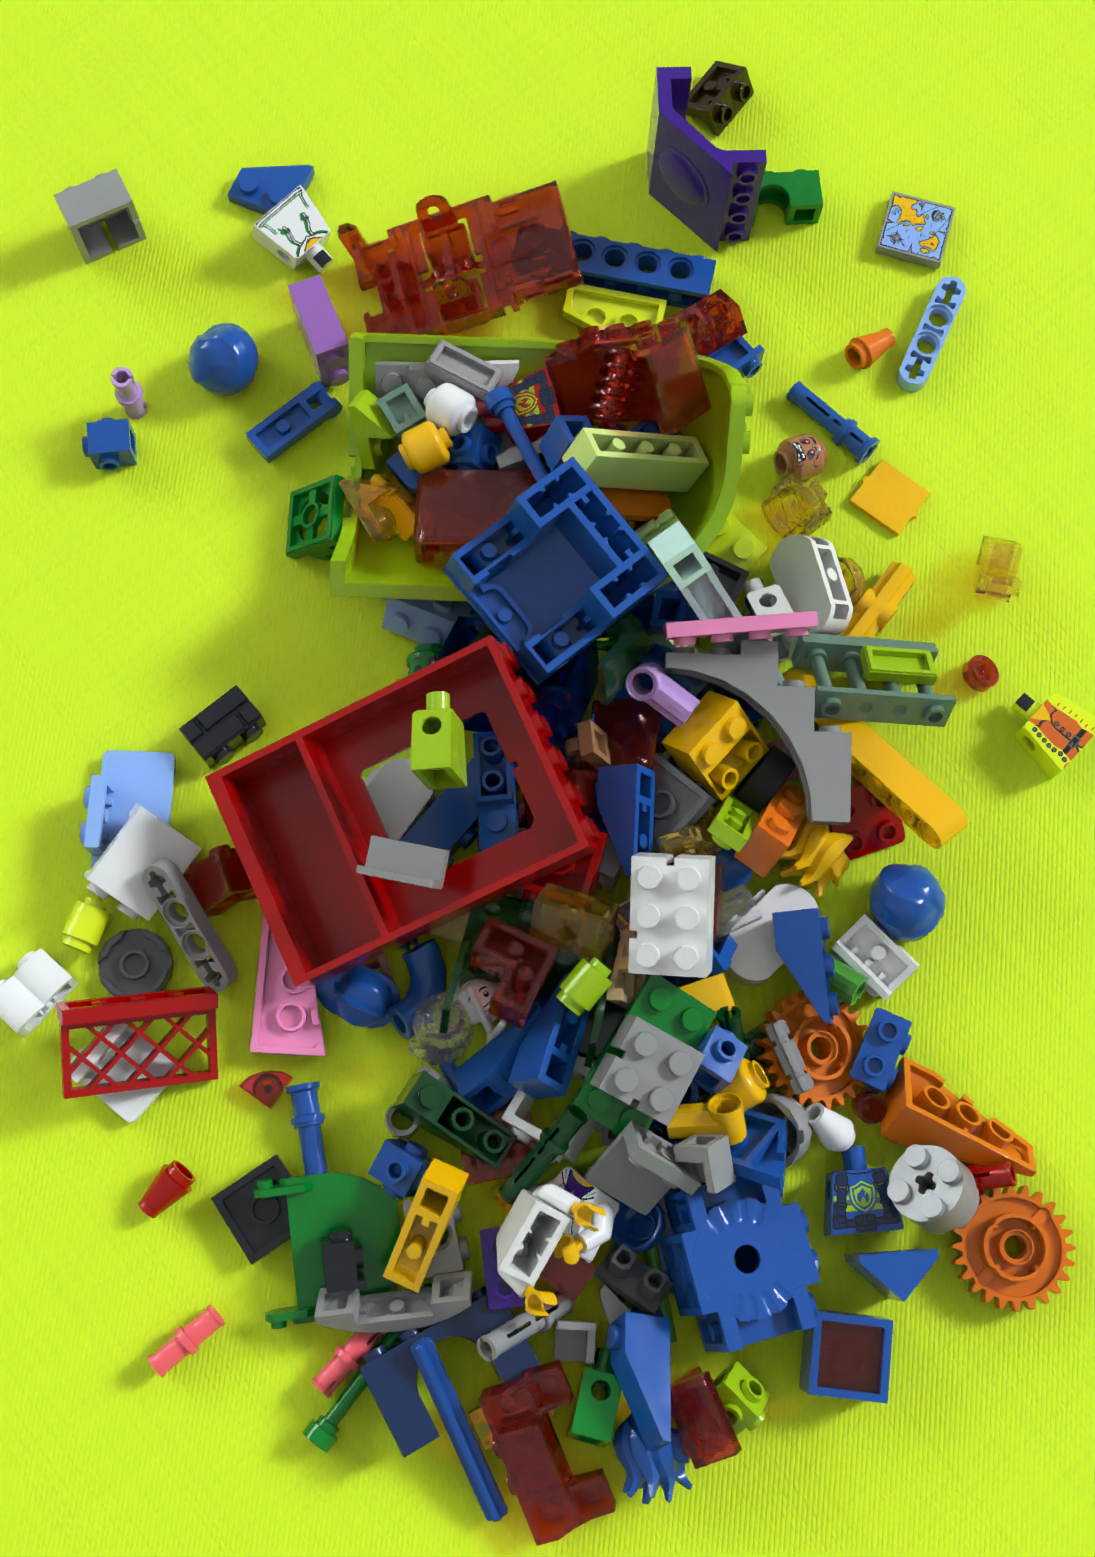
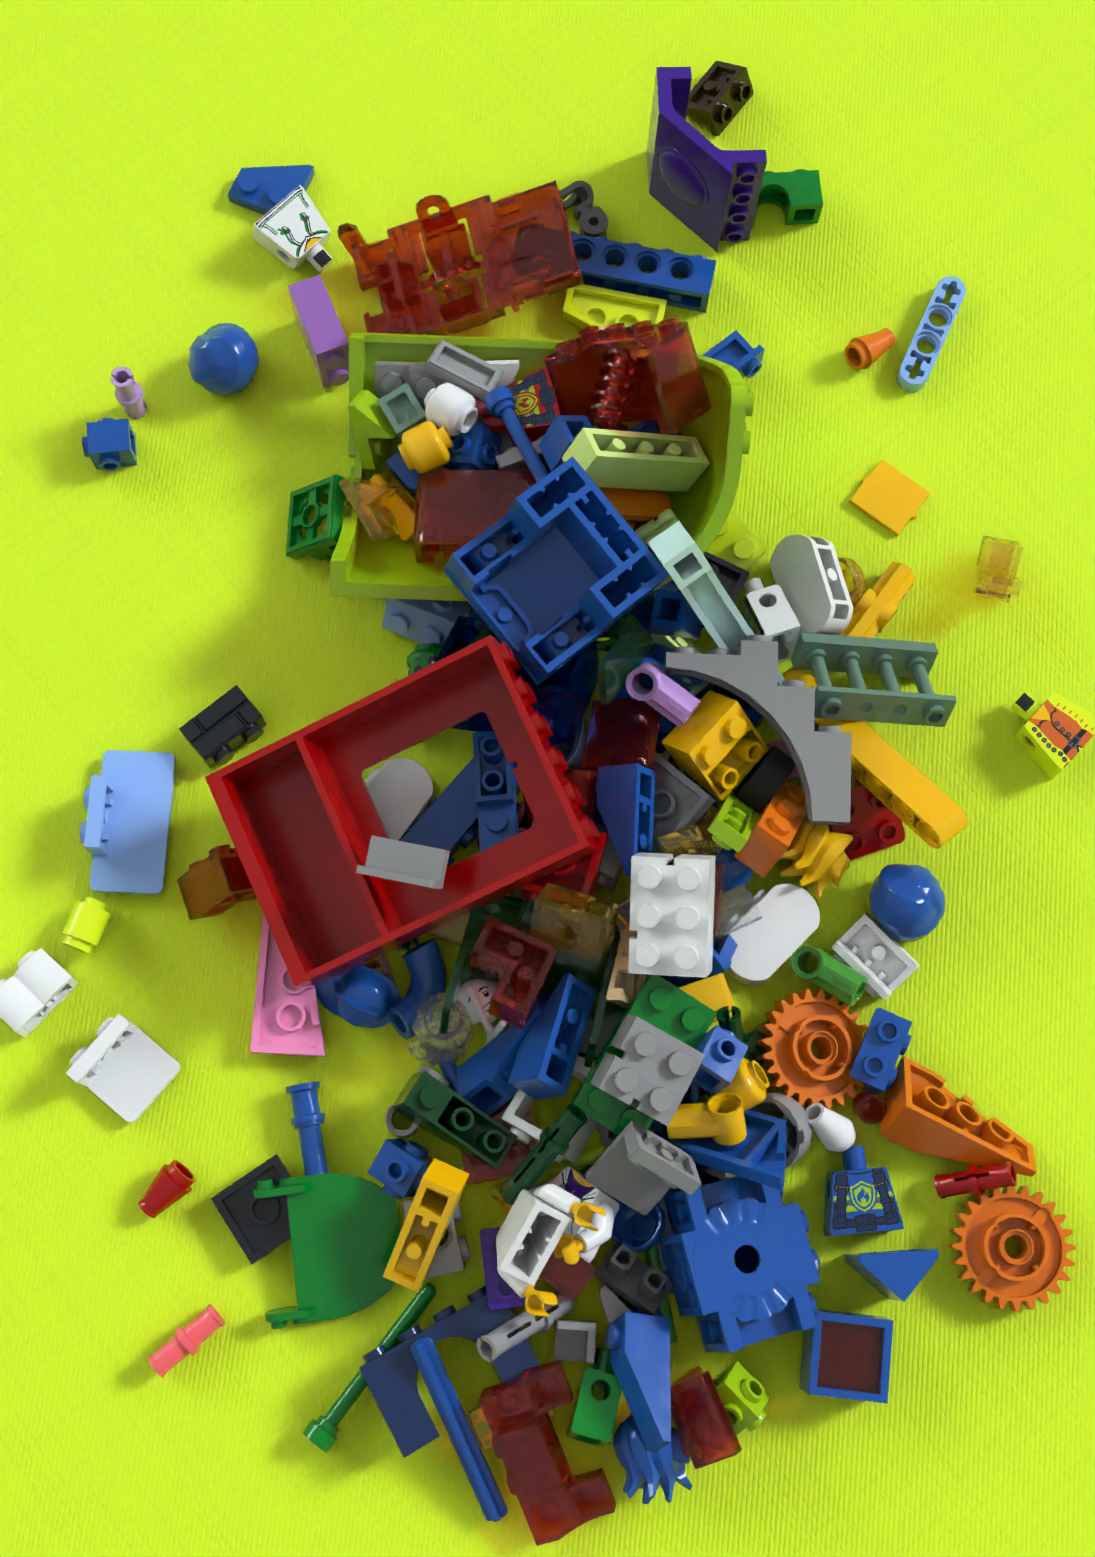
(99, 201): piece -> none
(133, 850): white panel -> none
(135, 963): dark grey tile -> none
(137, 1008): red fence -> none
(195, 923): light grey beam -> none
(267, 1086): clear red tile -> none
(293, 421): blue plate -> none
(341, 1261): black brick -> none
(344, 1361): coral pin -> none
(396, 1309): light grey slope -> none
(438, 744): lime torso -> none
(584, 985): lime brick -> none
(589, 745): medium nougat tile -> none
(591, 219): none -> dark grey leg
(712, 1159): light grey panel -> none
(713, 322): clear red brick -> none
(756, 627): bright pink wing -> none
(789, 1057): light grey axle -> none
(797, 507): clear yellow hair -> none
(800, 455): nougat head -> none
(801, 945): blue slope -> none
(843, 431): blue pin -> none
(898, 665): lime tile -> none
(915, 230): tile -> none
(933, 1189): light grey brick -> none
(980, 673): clear red tile -> none

